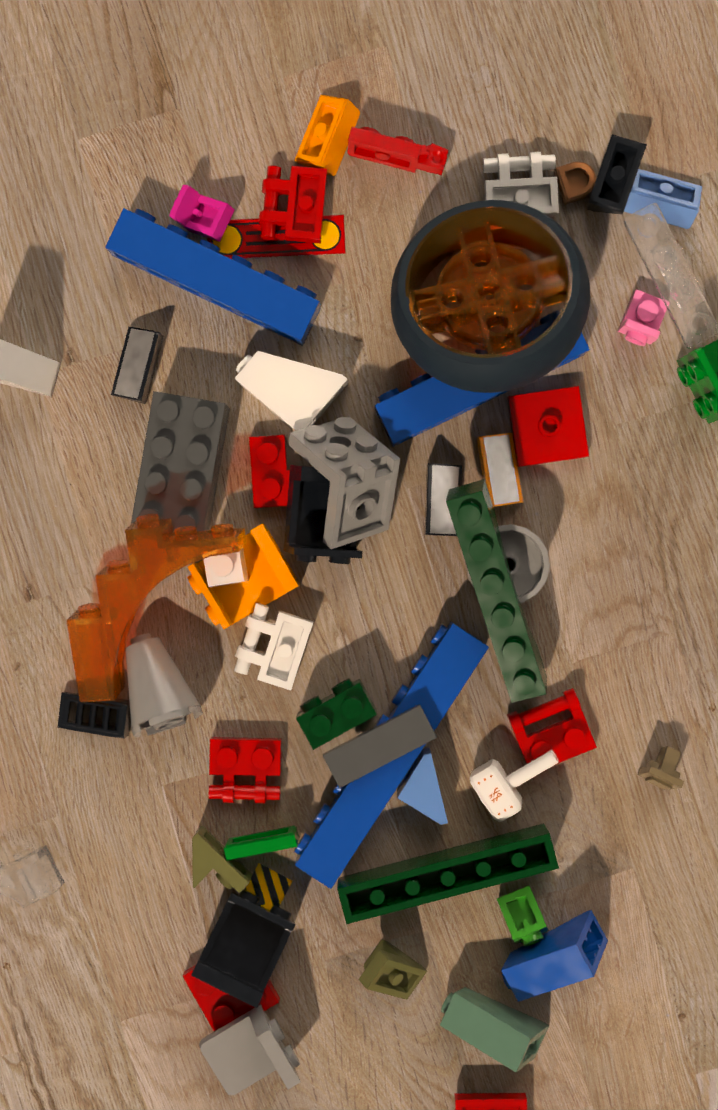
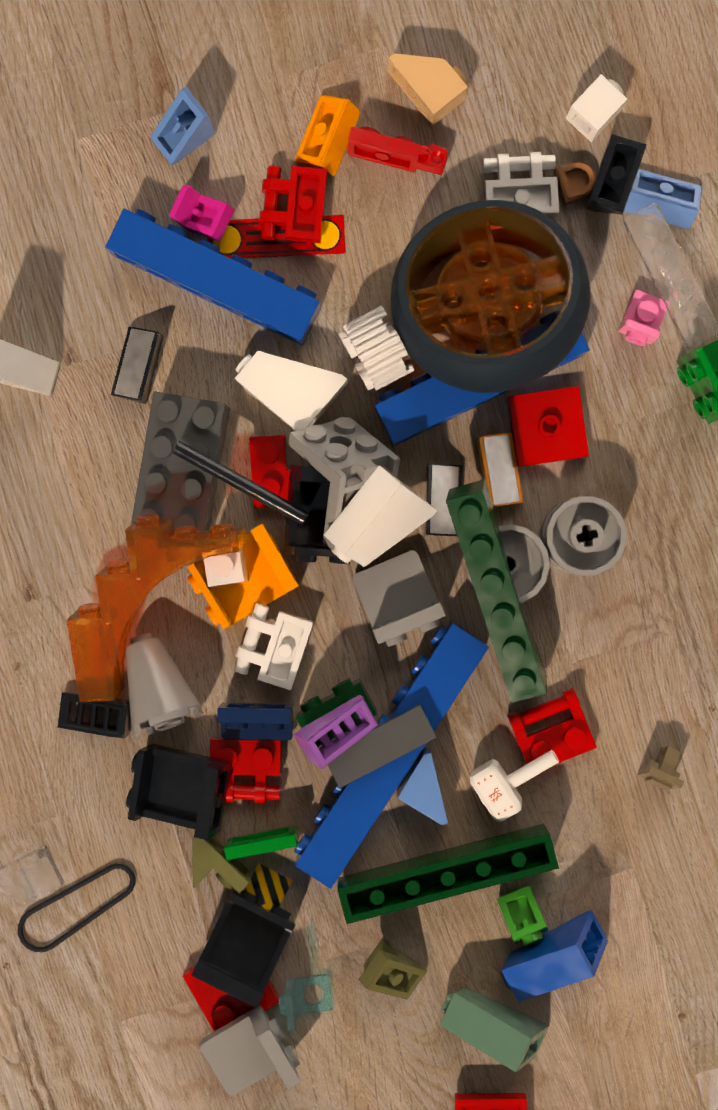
(49, 947): none -> black piece
(179, 789): none -> black panel
(182, 128): none -> medium blue slope
(240, 482): none -> black bar
(256, 721): none -> dark blue bracket
(293, 1002): none -> clear light blue bracket
(332, 749): none -> medium lavender slope
(377, 349): none -> white brick
(377, 518): none -> white slope
(398, 598): none -> light grey bracket
(429, 84): none -> tan slope
(596, 107): none -> white brick
(604, 533): none -> light grey wheel

